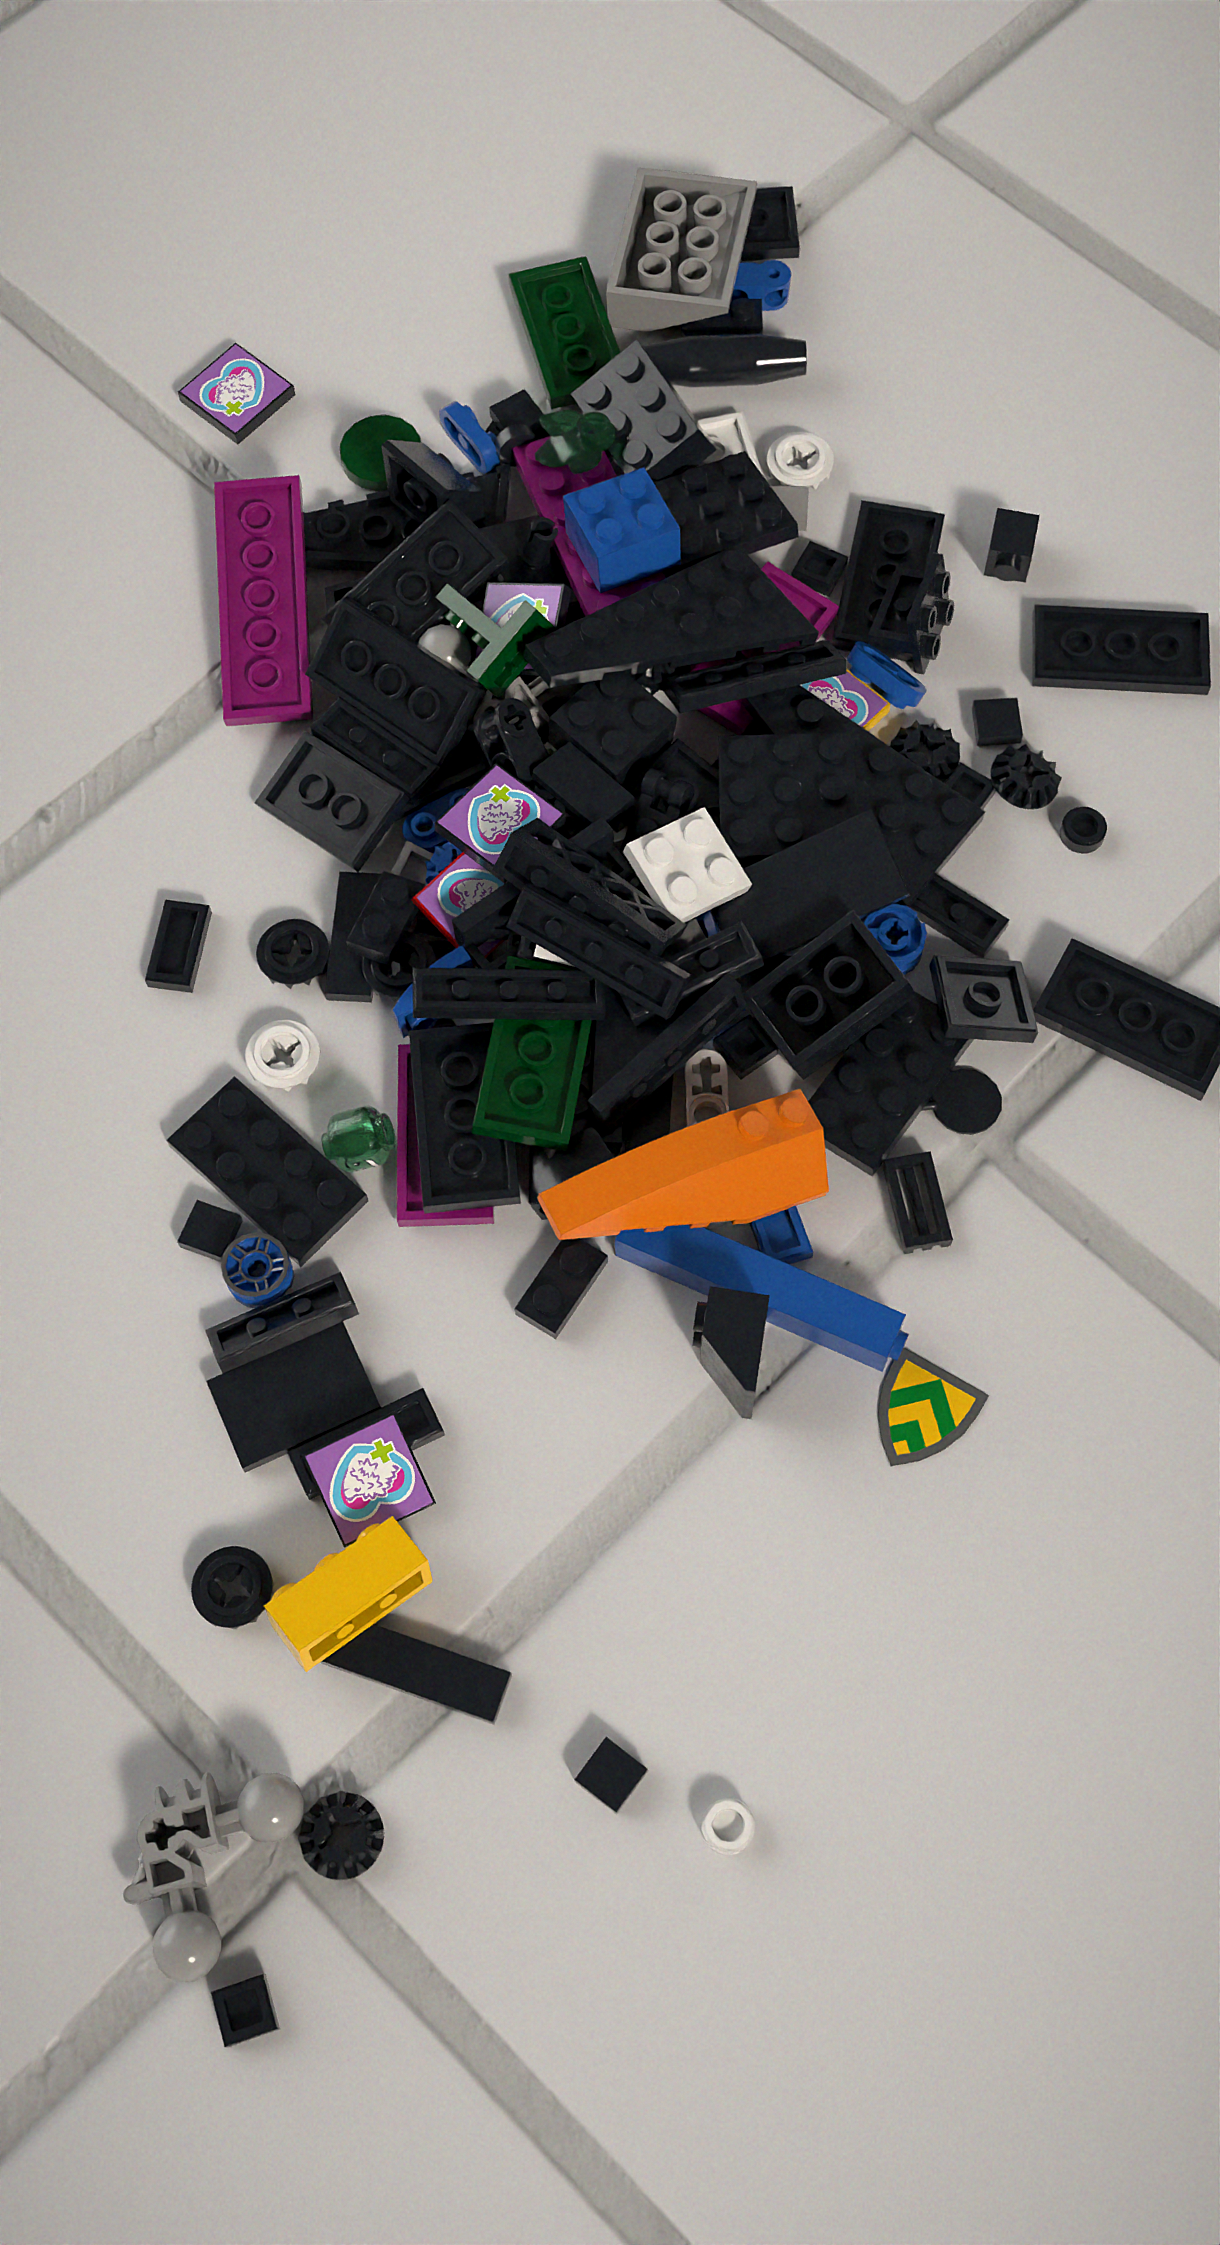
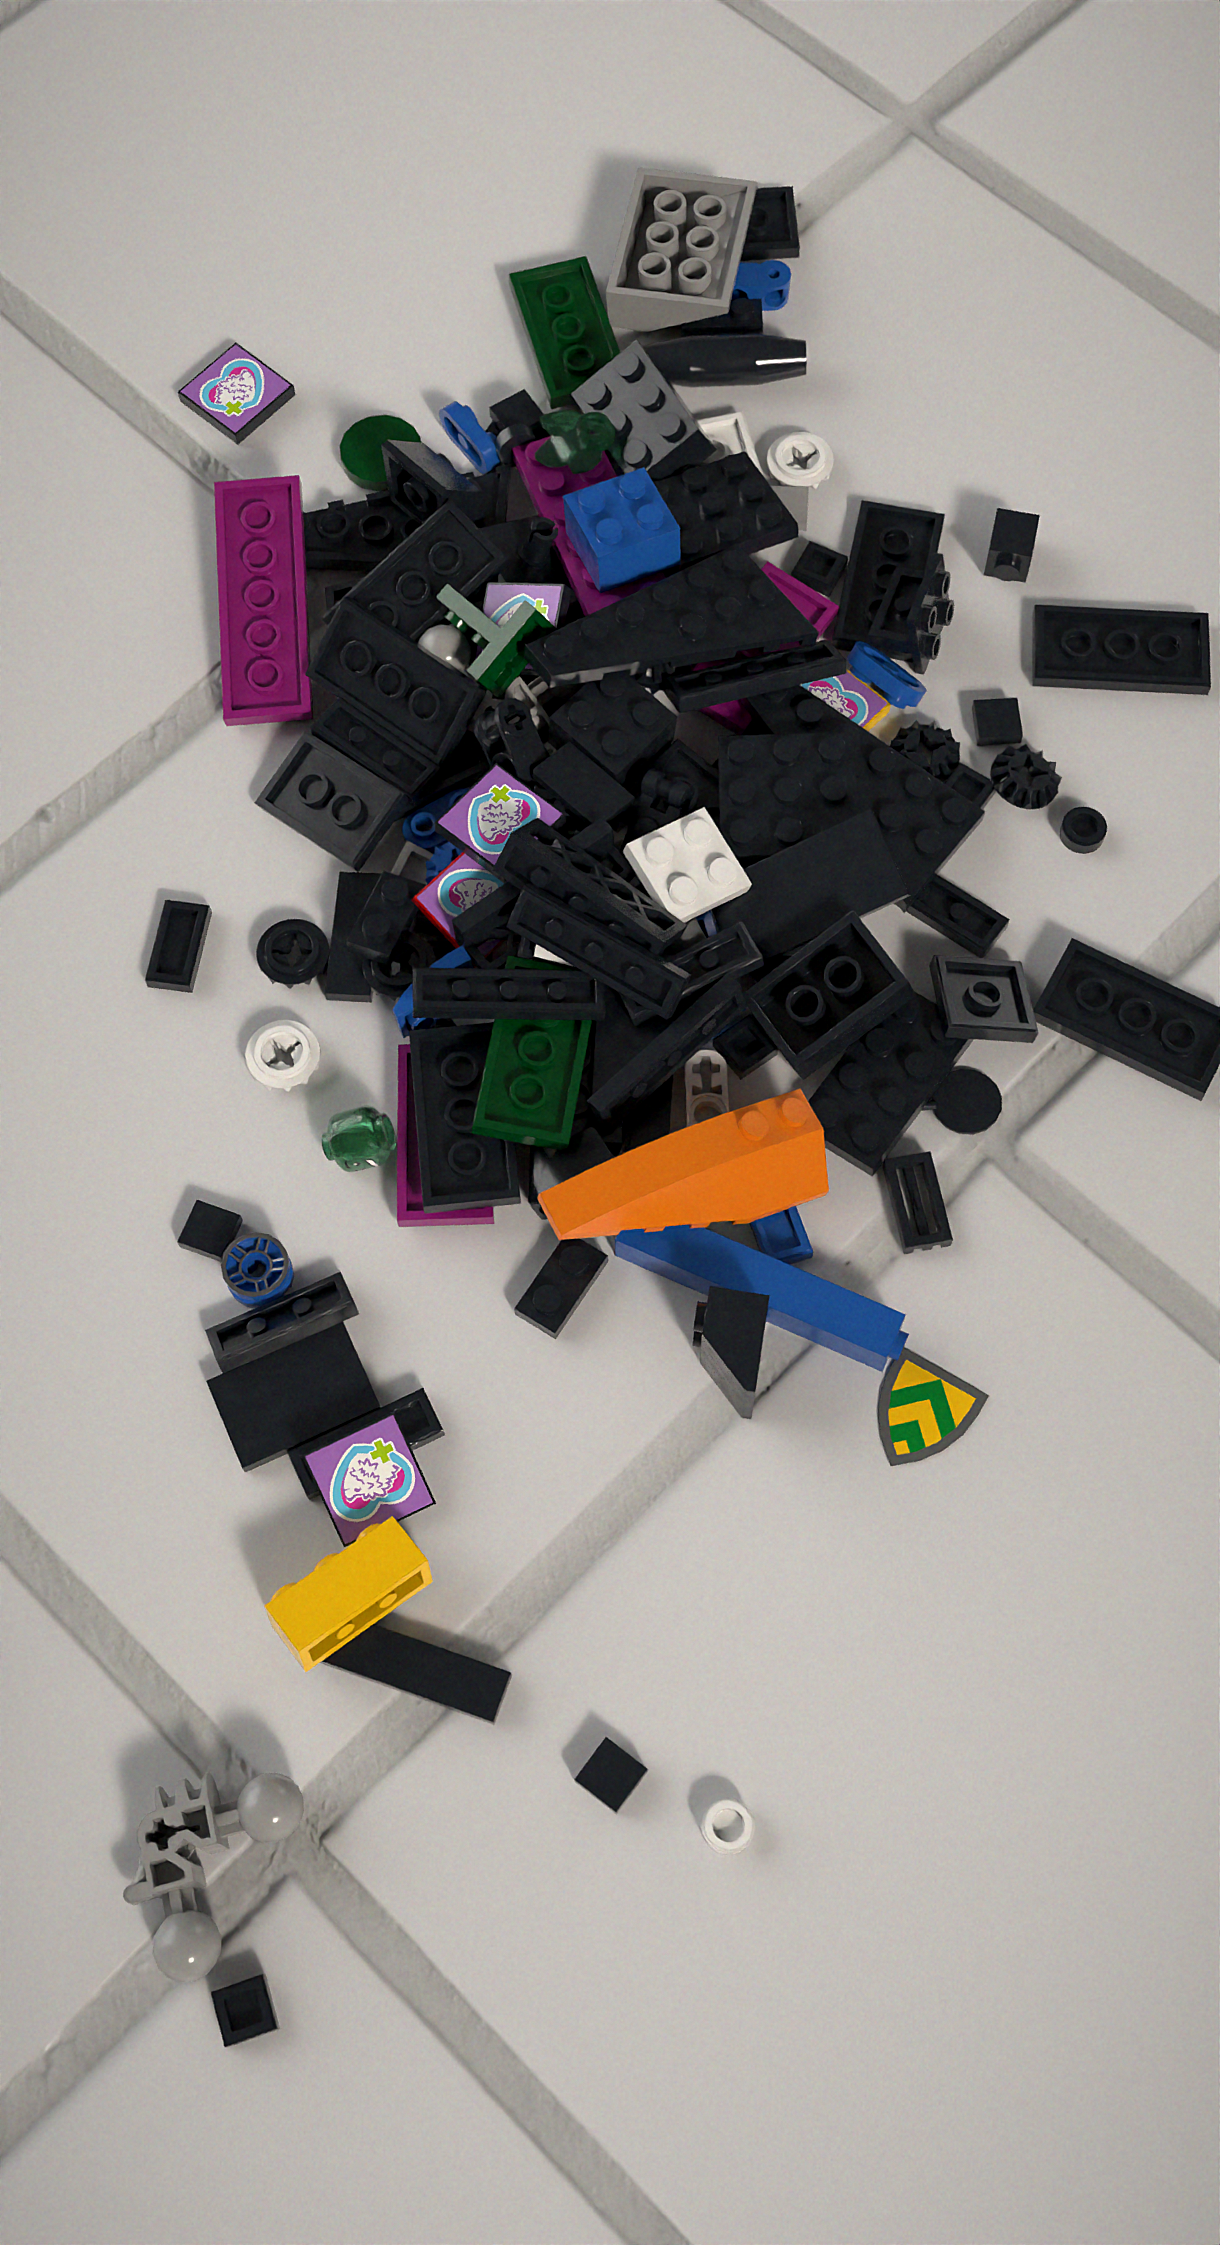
(226, 1565): black gear -> none
(267, 1170): black plate -> none
(366, 1839): black gear -> none
(905, 925): blue wheel -> none

